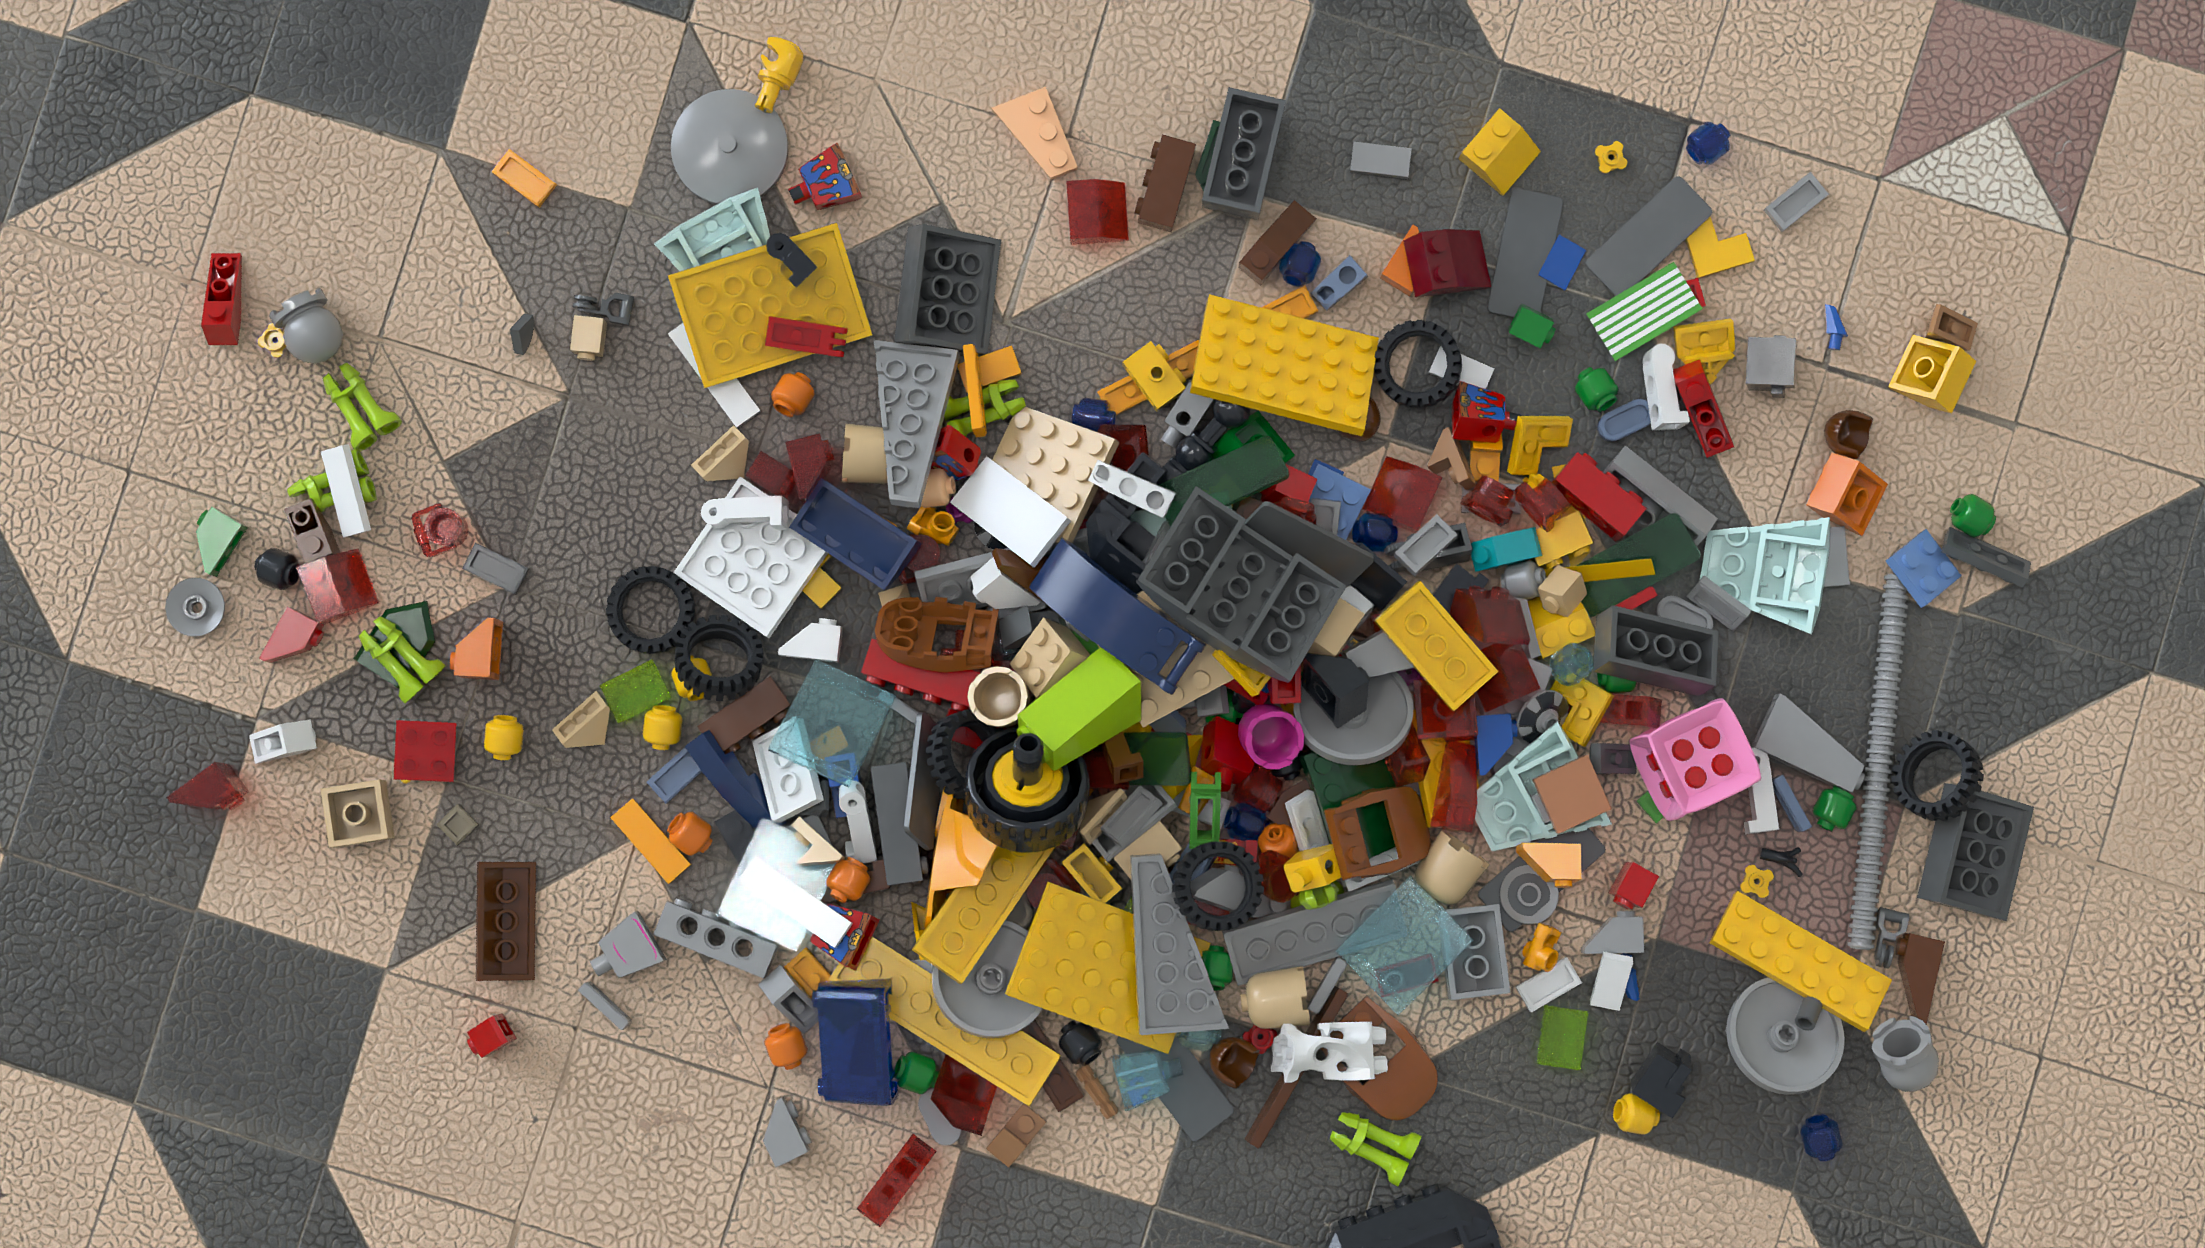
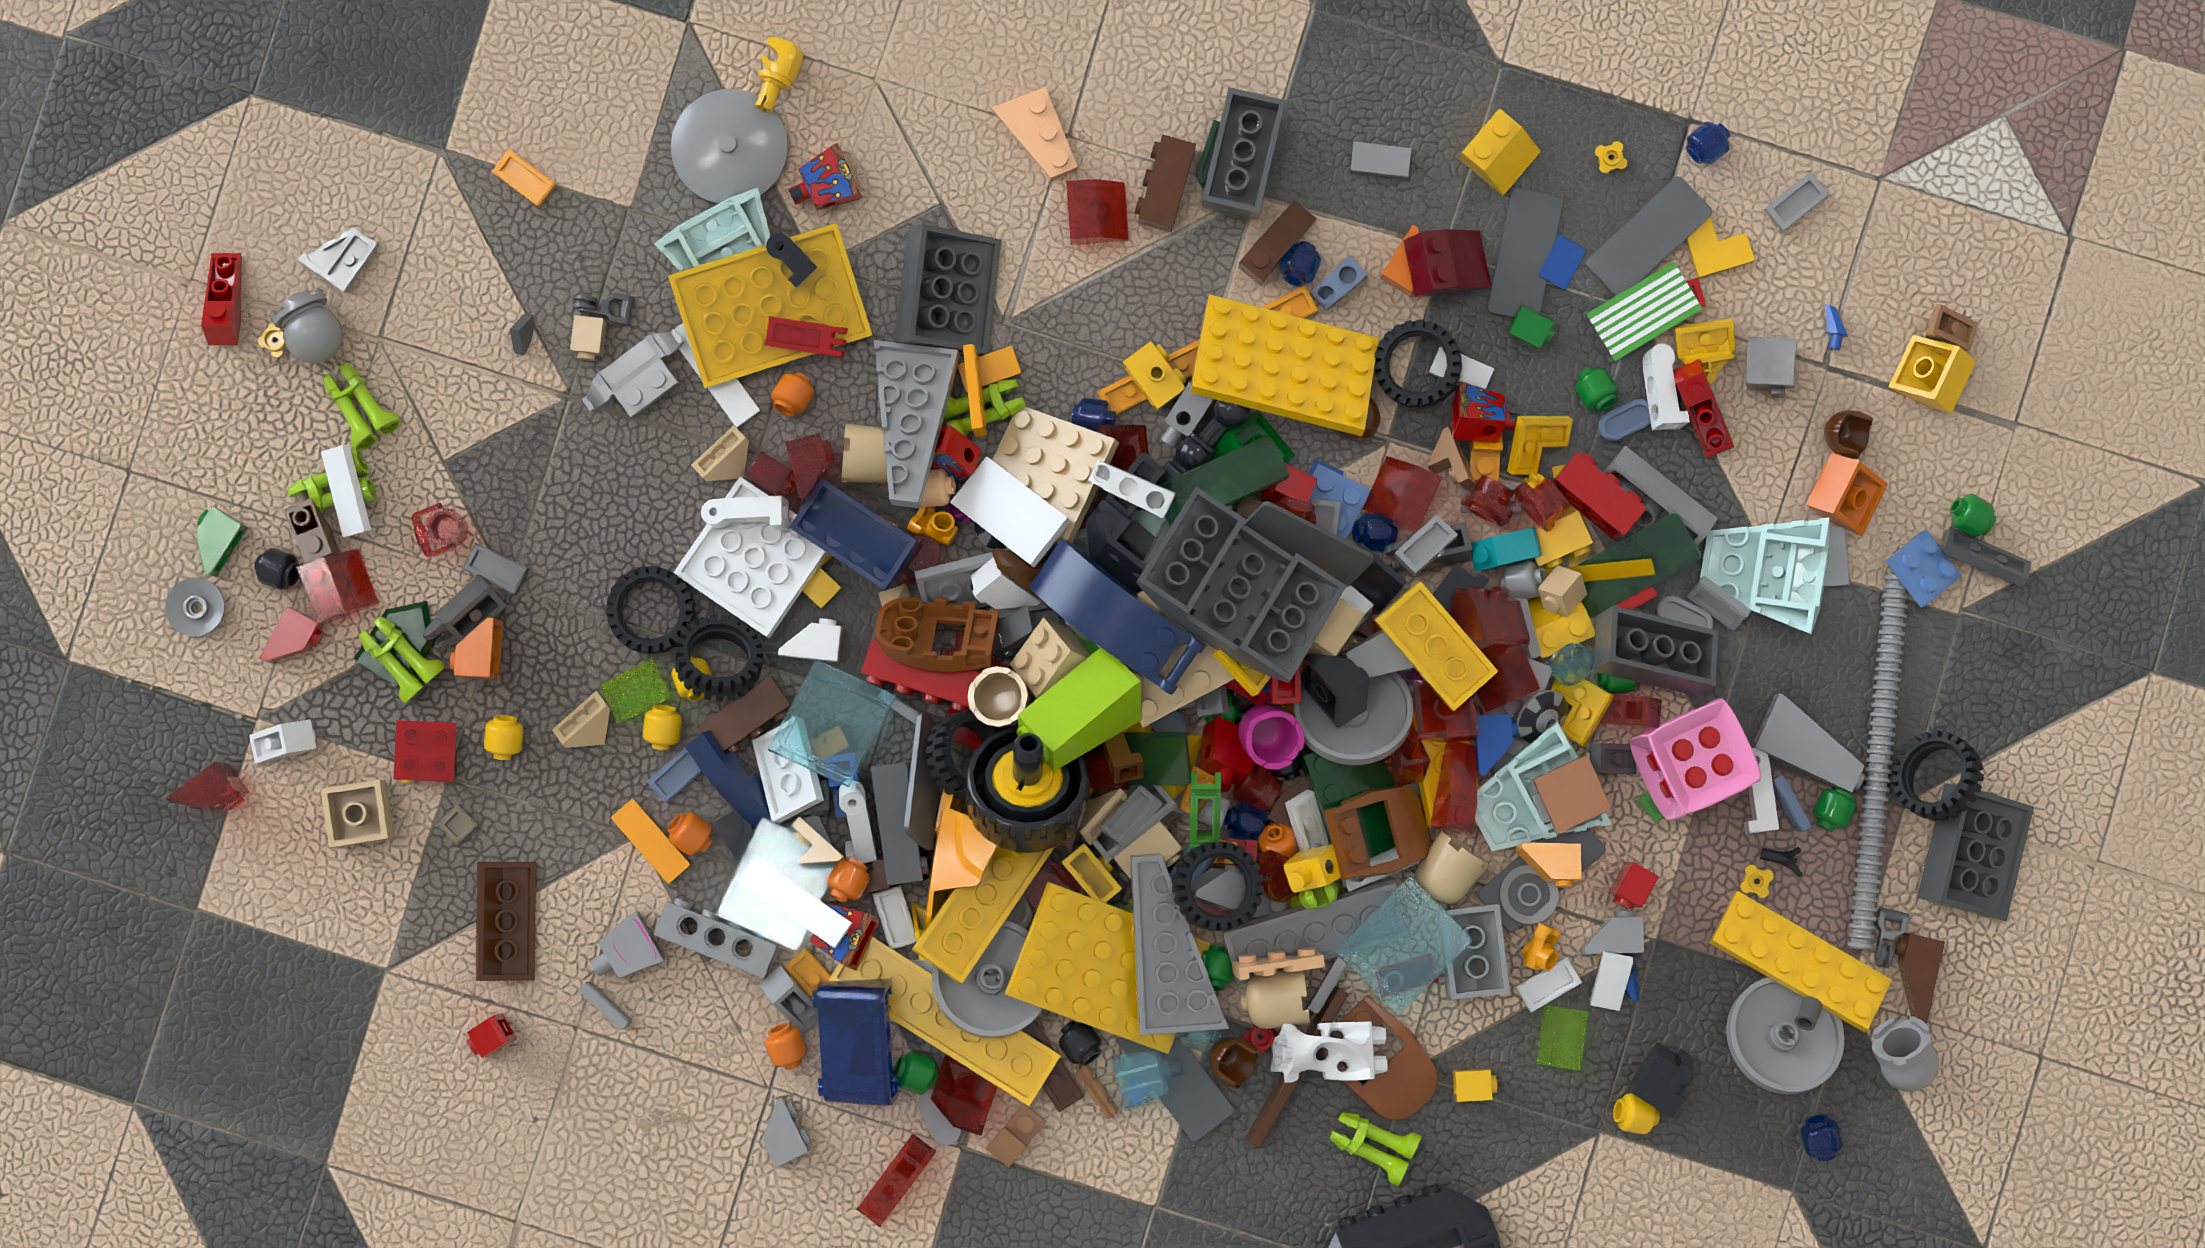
(341, 258): none -> wing
(464, 613): none -> dark grey hinge
(636, 376): none -> light grey plate
(895, 917): none -> white tile
(1268, 966): none -> light nougat wing
(1473, 1085): none -> yellow brick

